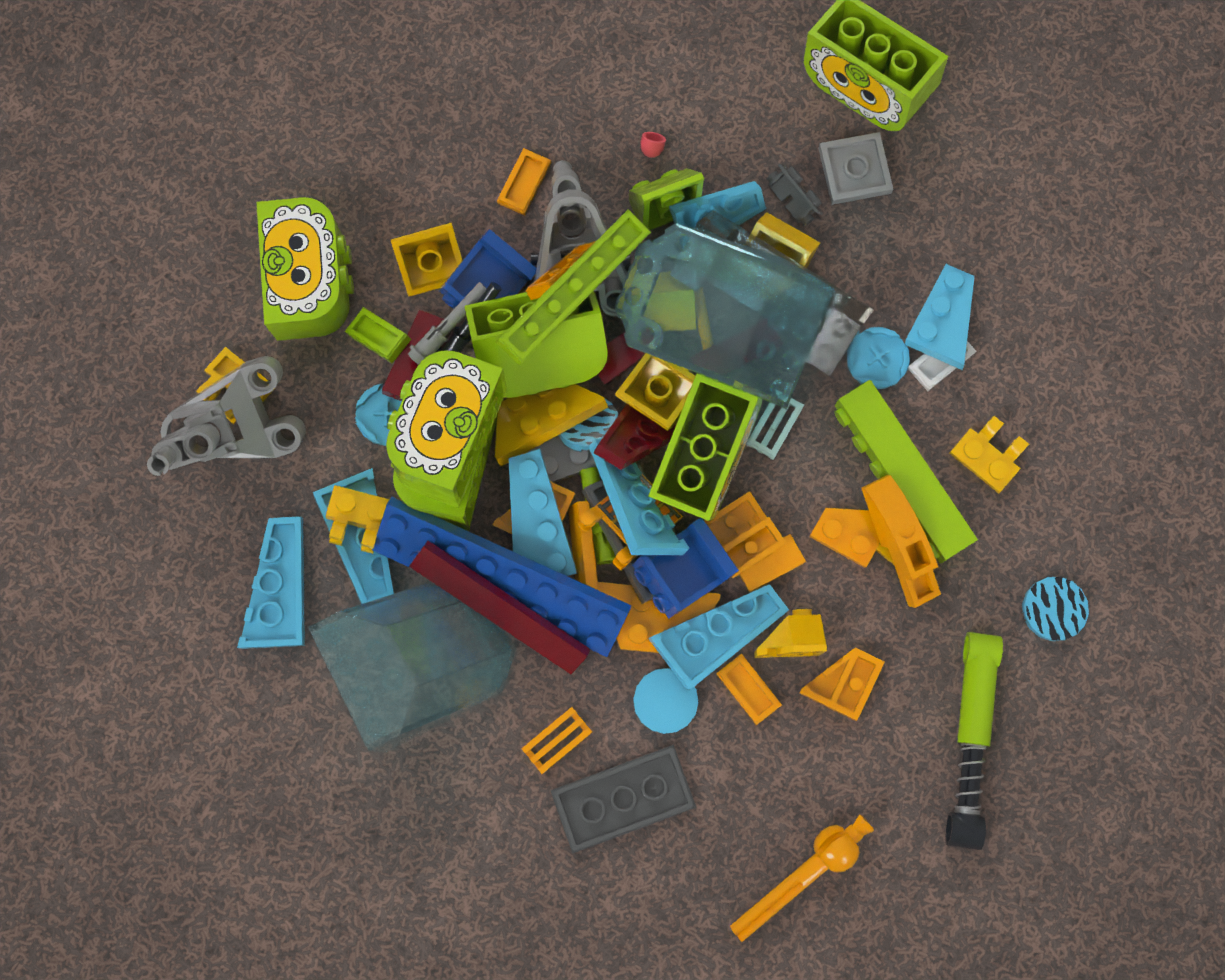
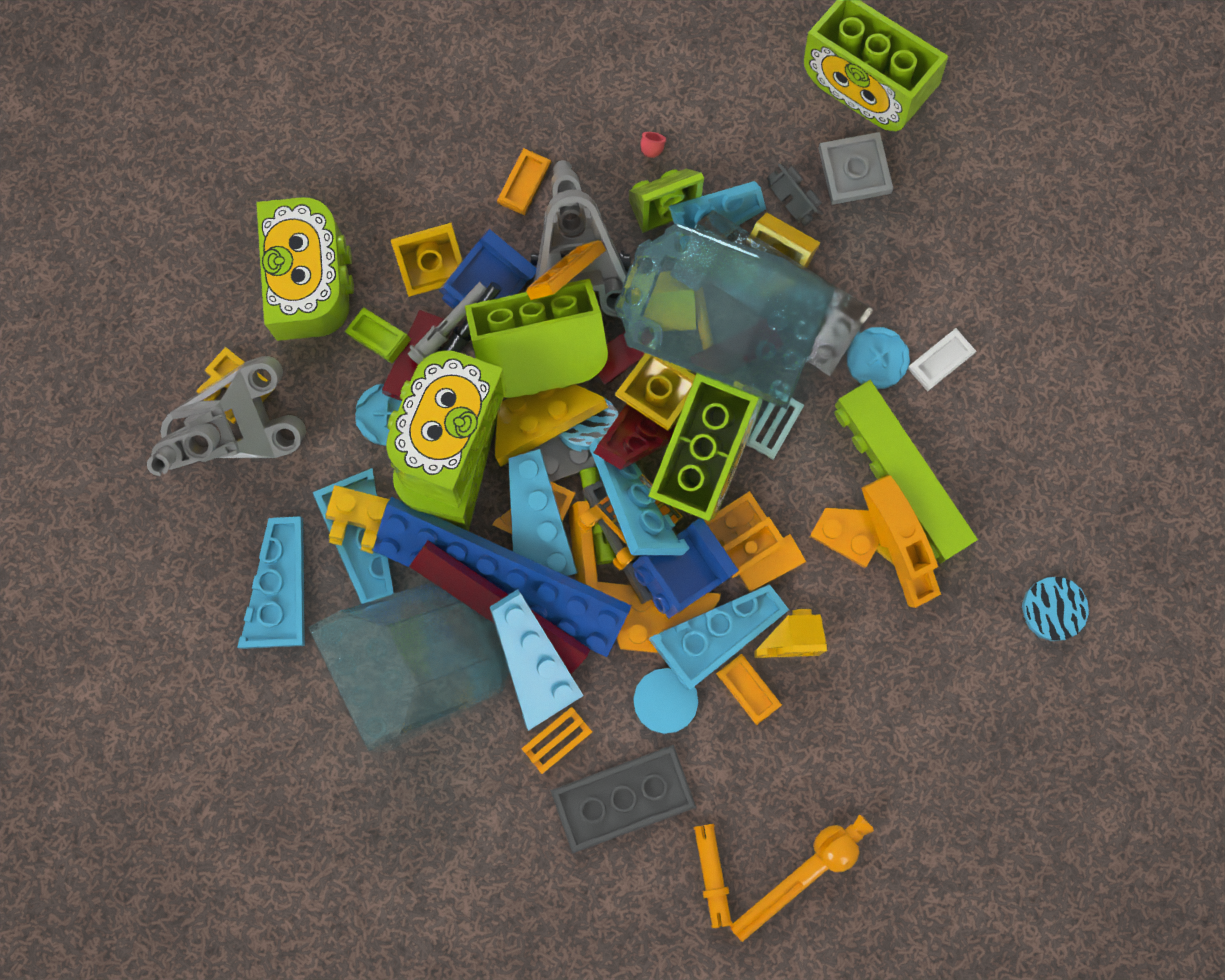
(534, 665): none -> medium azure wing
(573, 287): lime tile -> none
(713, 877): none -> light orange pin
(846, 683): light orange wing -> none
(945, 318): medium azure wing -> none
(981, 659): piece -> none
(984, 459): yellow plate -> none

